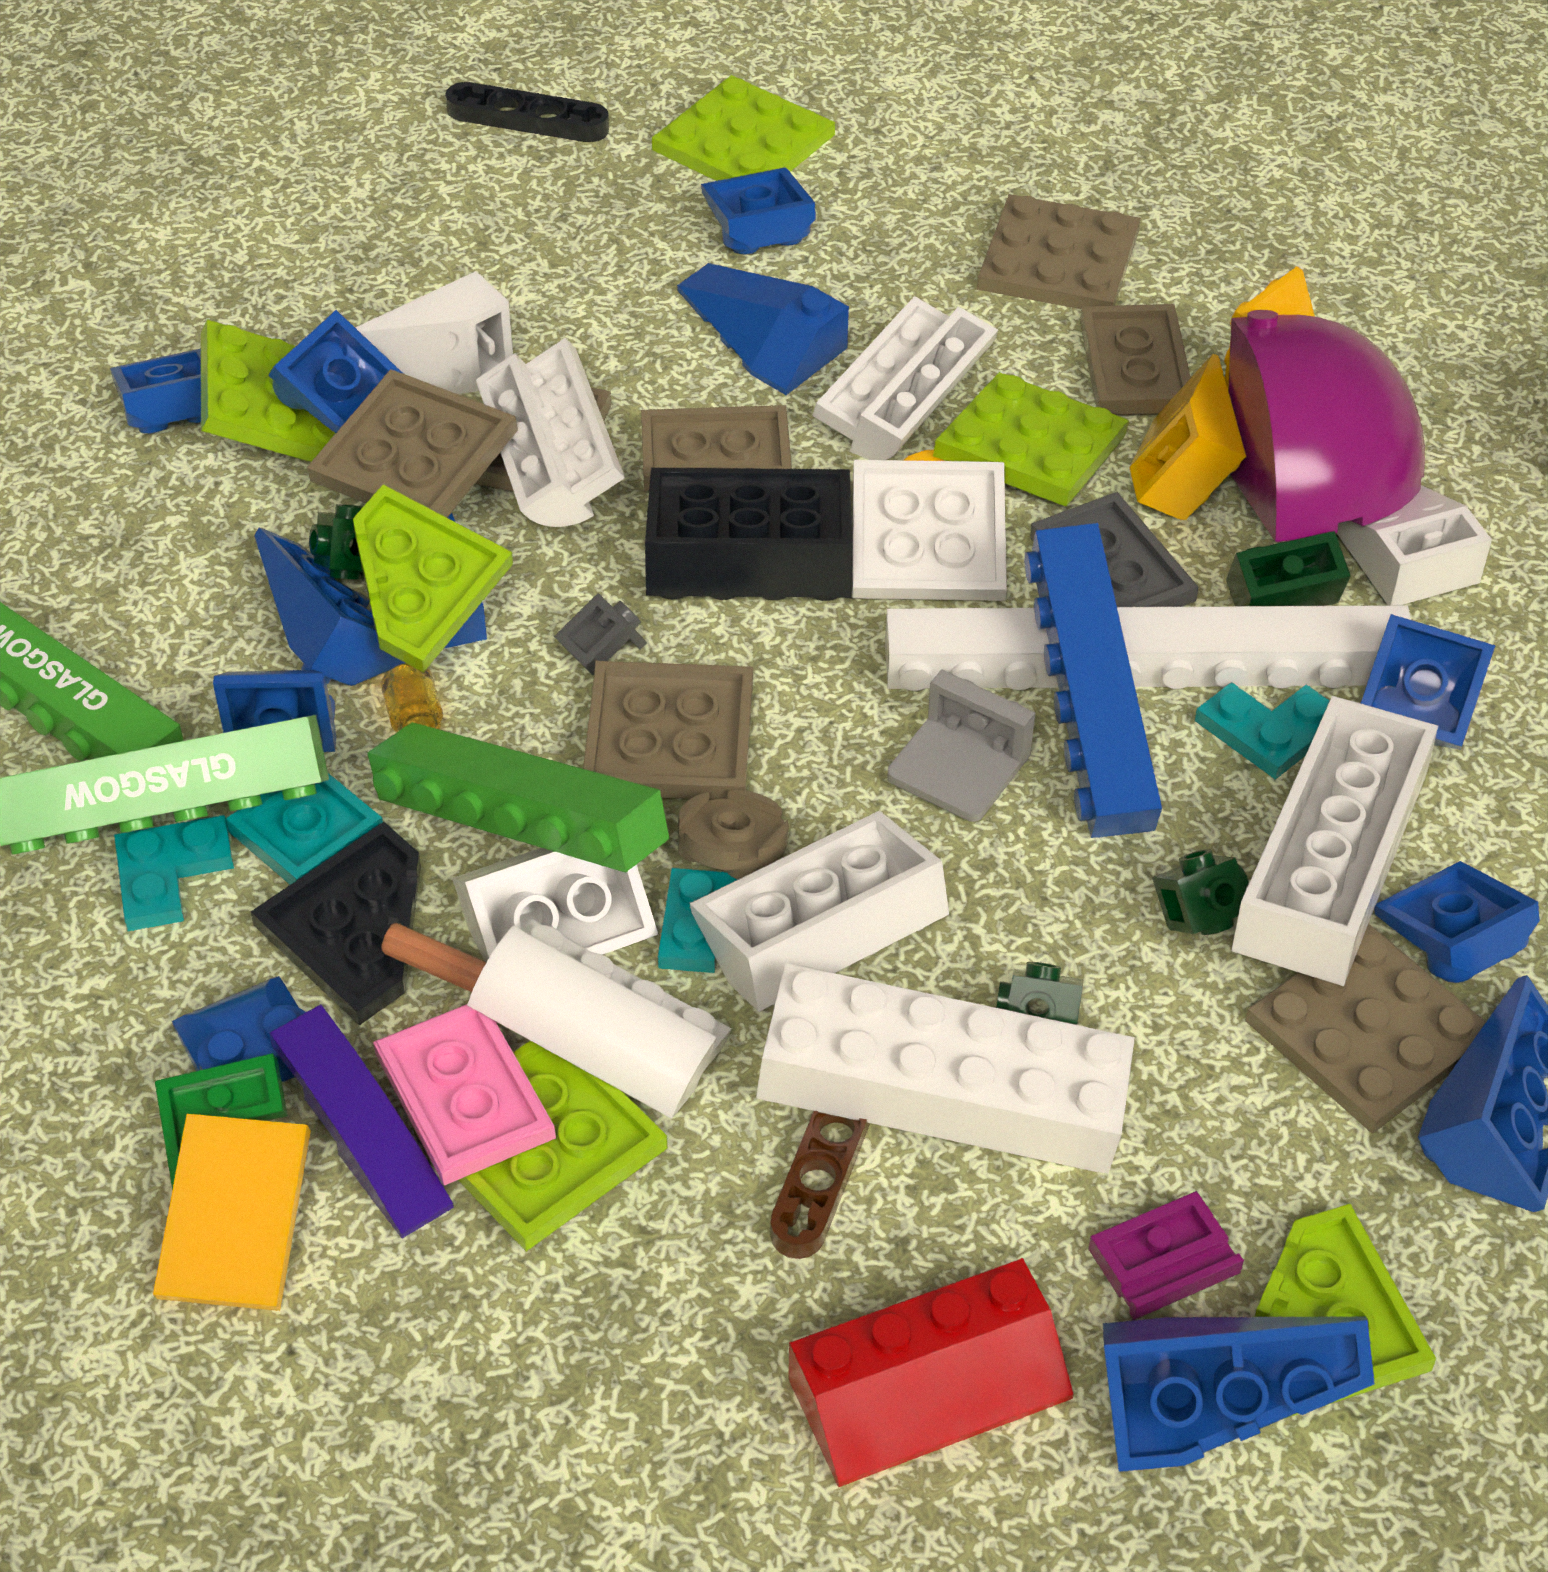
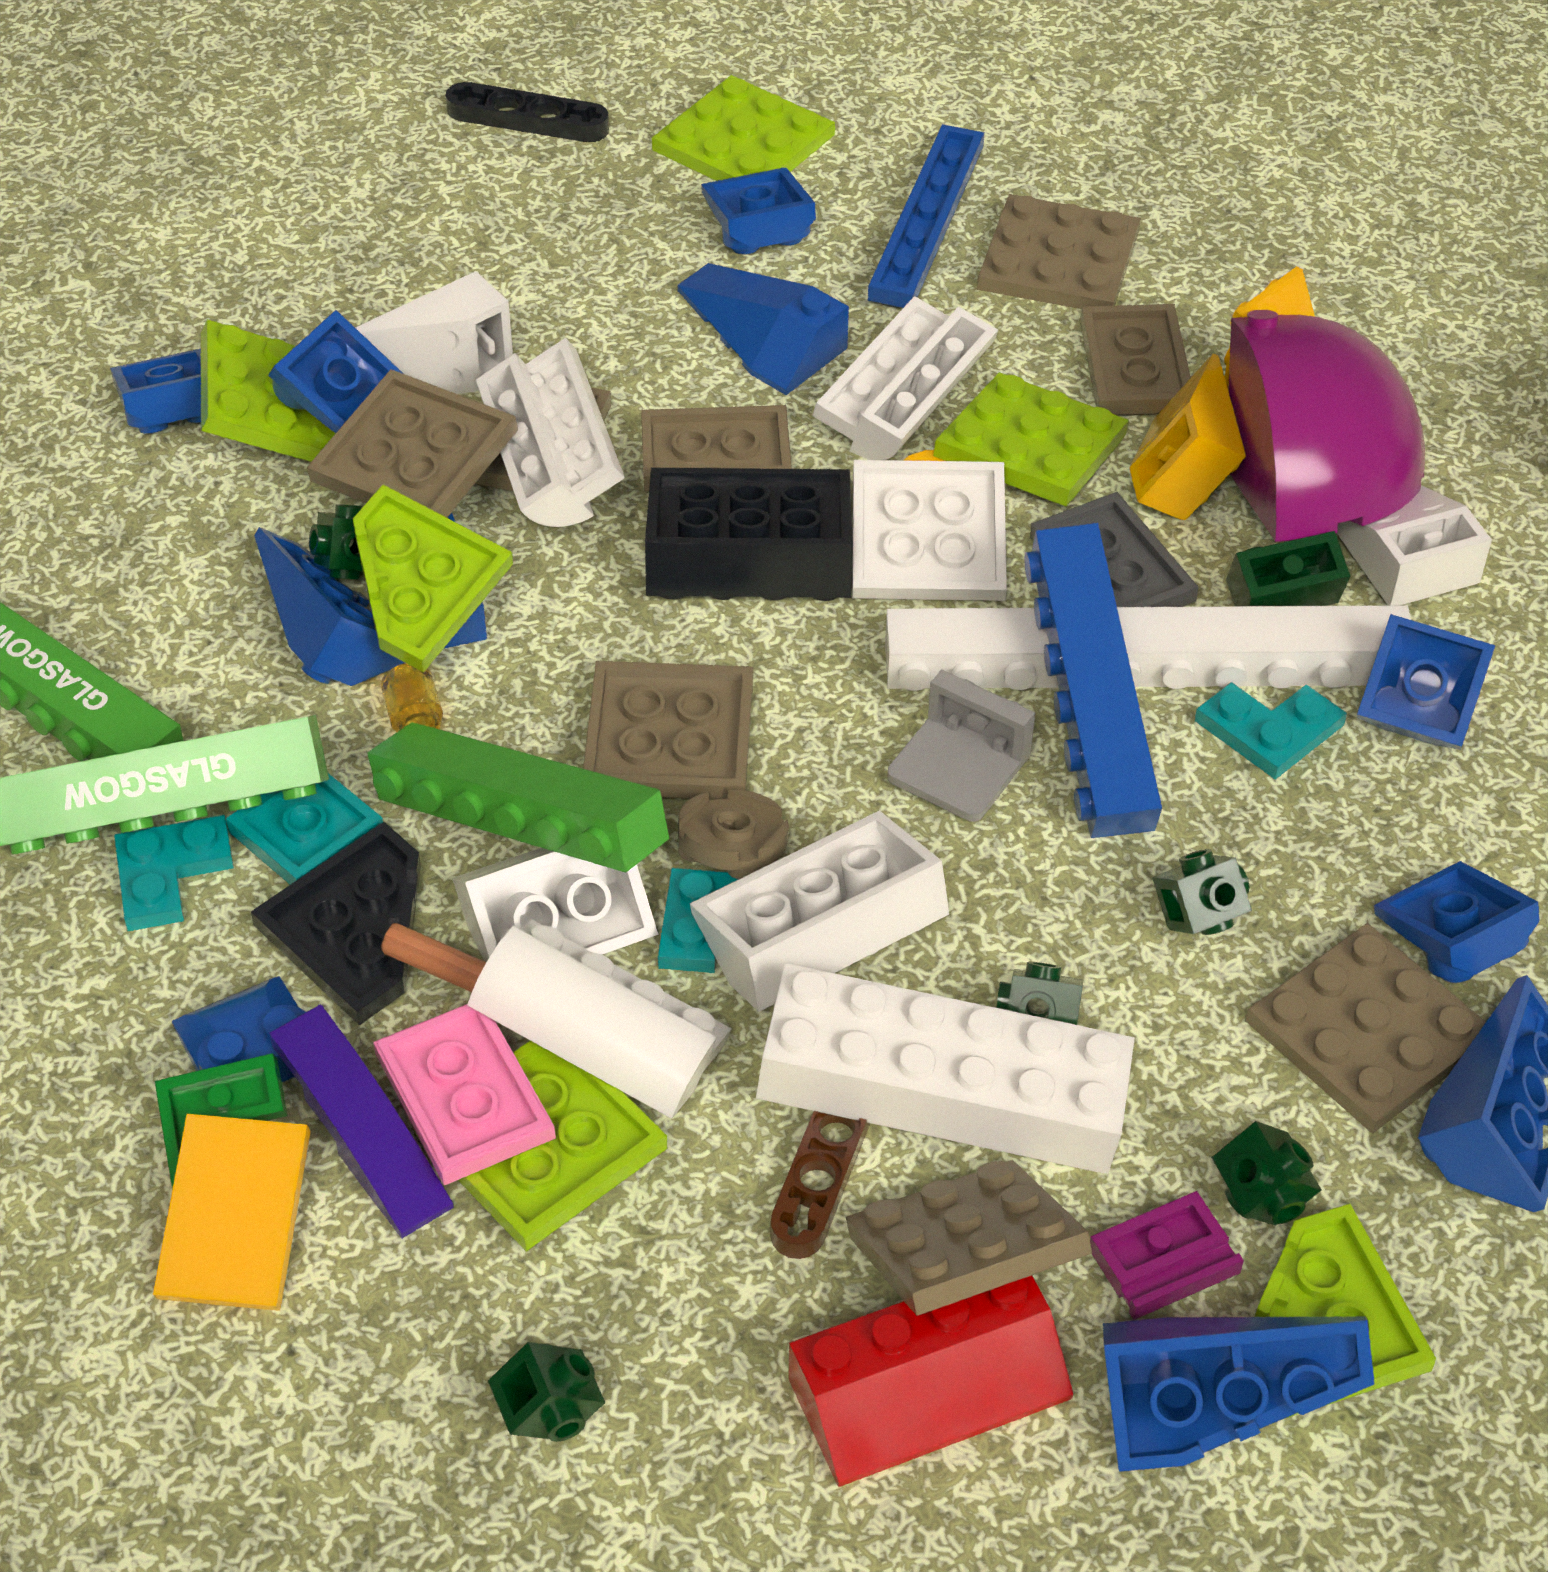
(271, 697): blue slope -> none
(546, 1392): none -> dark green brick
(599, 632): dark grey bracket -> none
(926, 216): none -> blue plate
(967, 1236): none -> dark tan plate
(1267, 1174): none -> dark green brick
(1334, 841): white brick -> none

